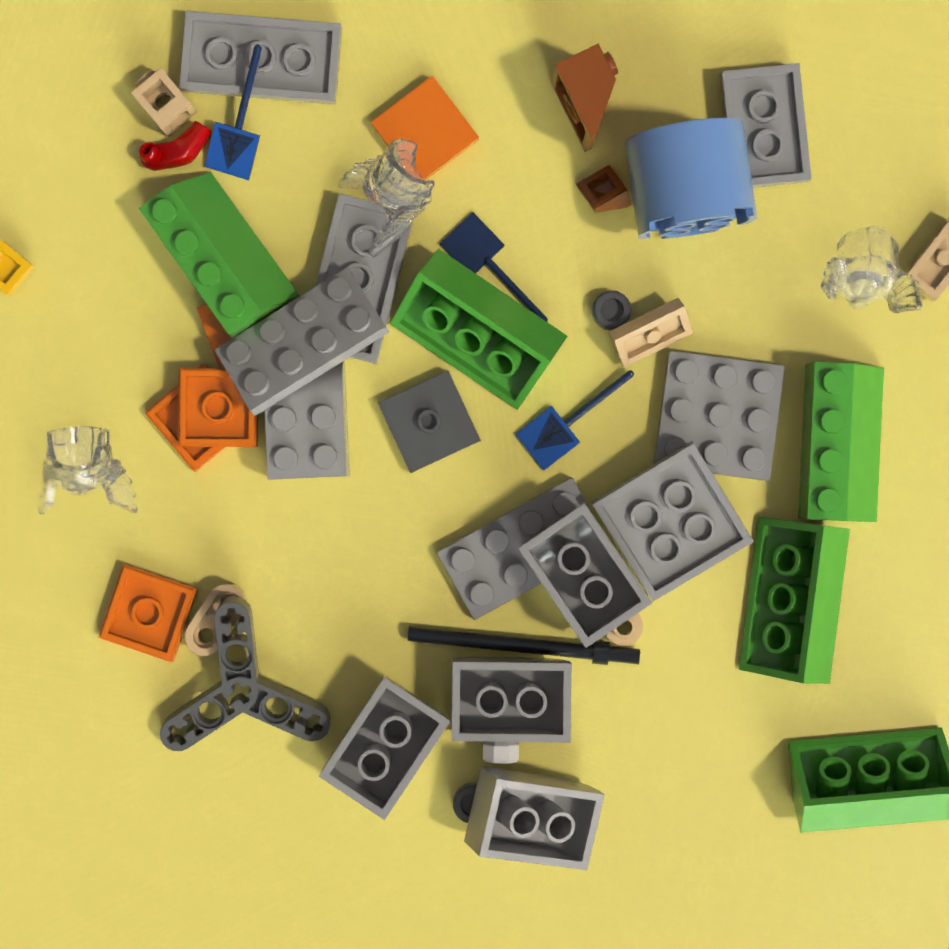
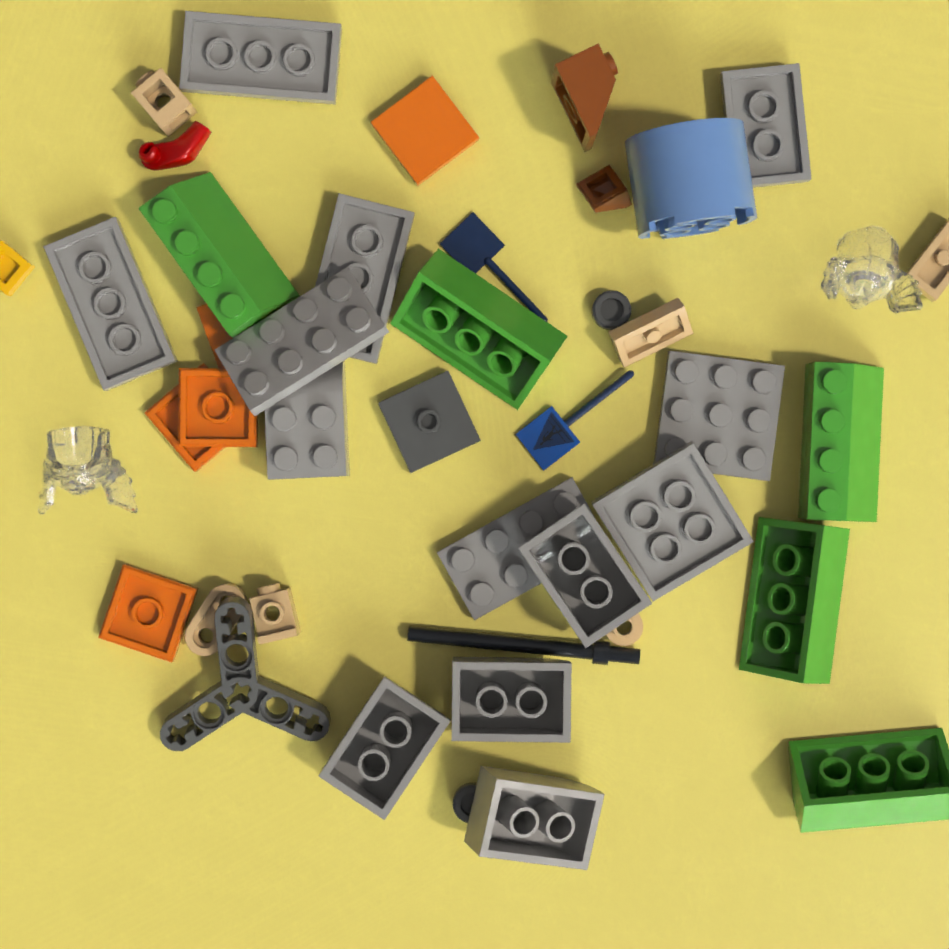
(110, 303): none -> light grey plate
(231, 147): piece -> none
(286, 625): none -> tan brick
(393, 186): clear helmet -> none
(501, 752): white tile -> none

